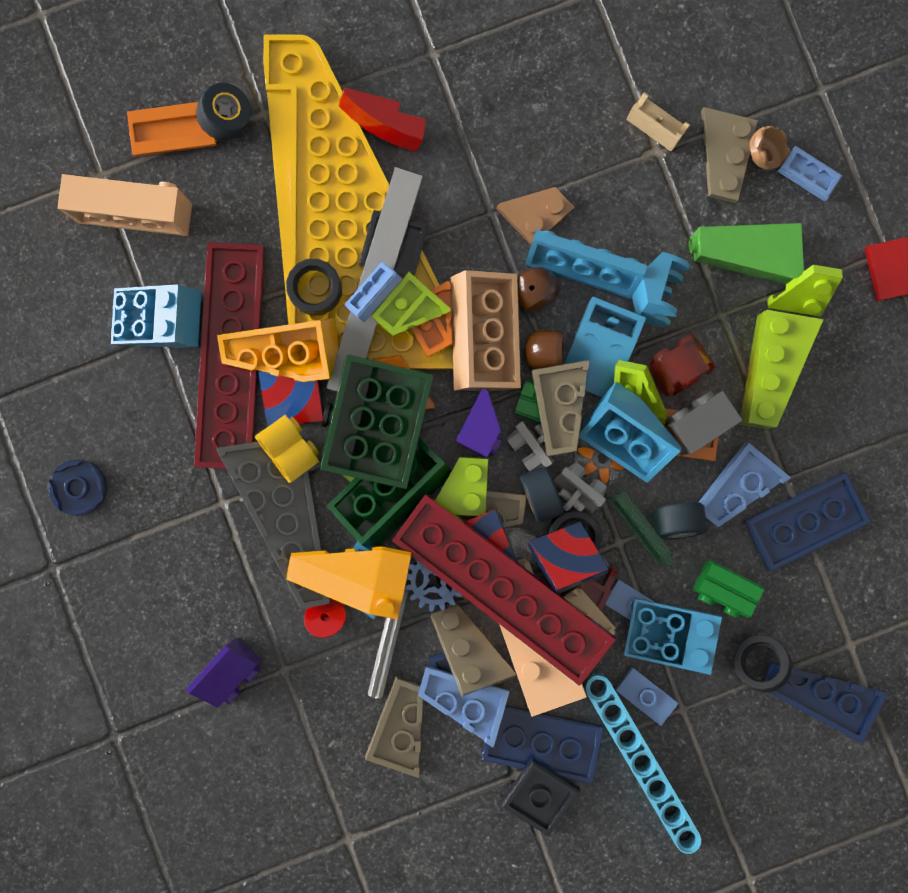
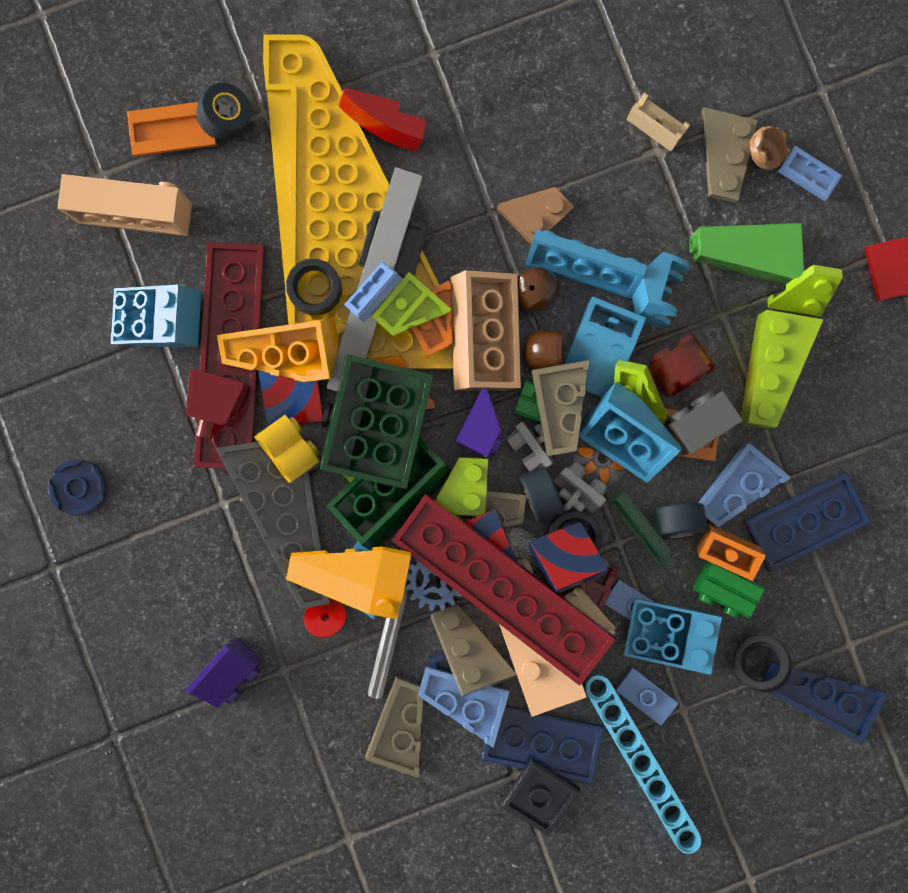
(213, 401): none -> dark red torso
(730, 552): none -> orange brick

